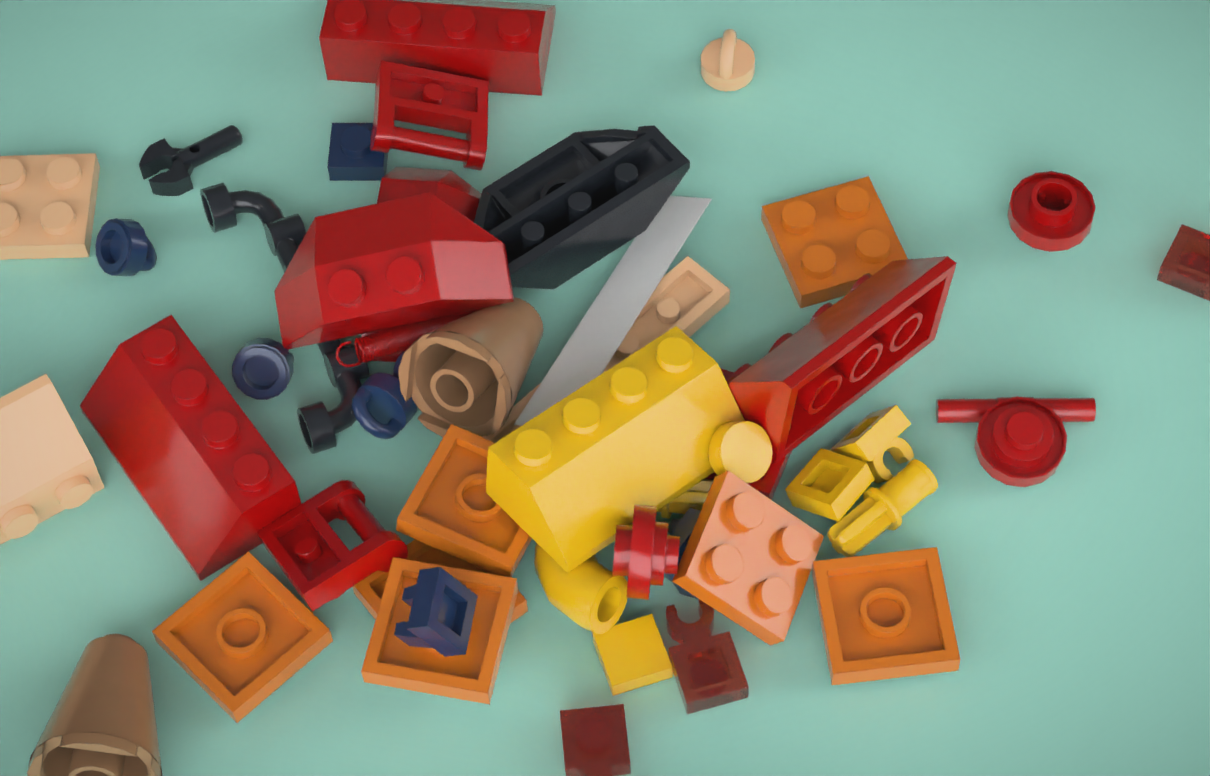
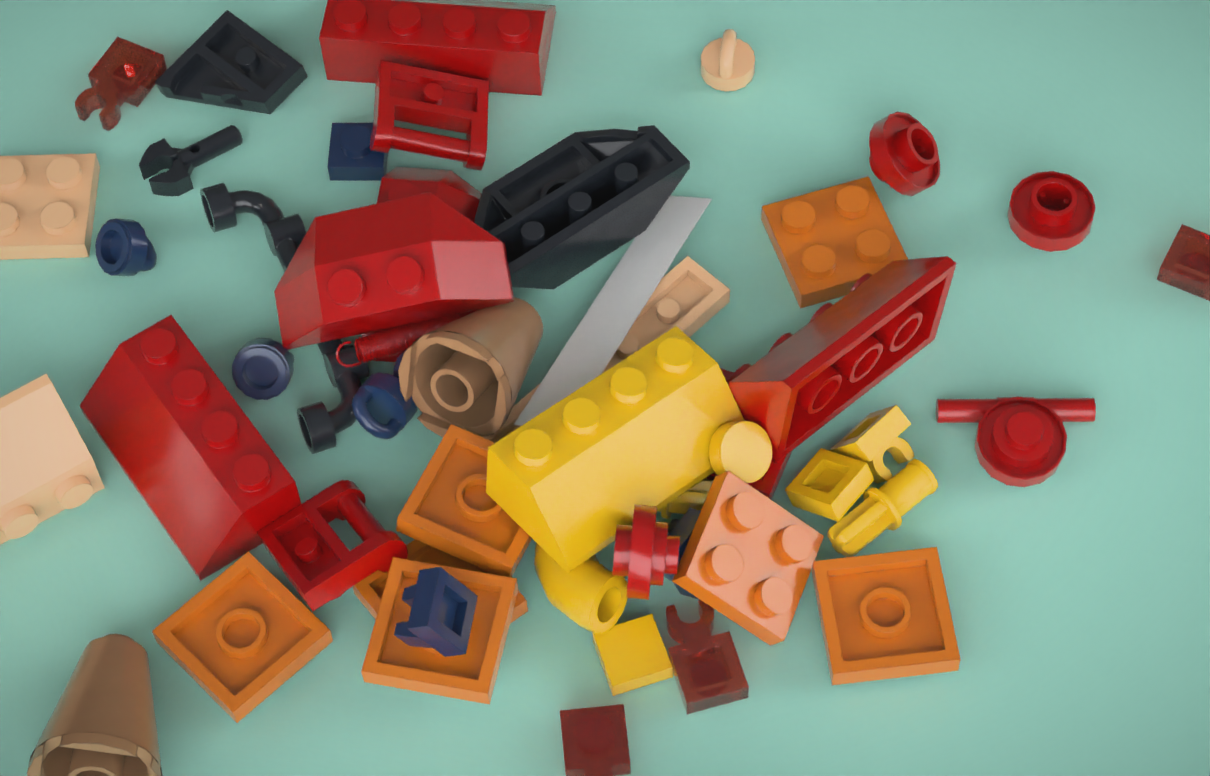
(120, 76): none -> clear red plate
(233, 69): none -> black wing
(904, 154): none -> red plate

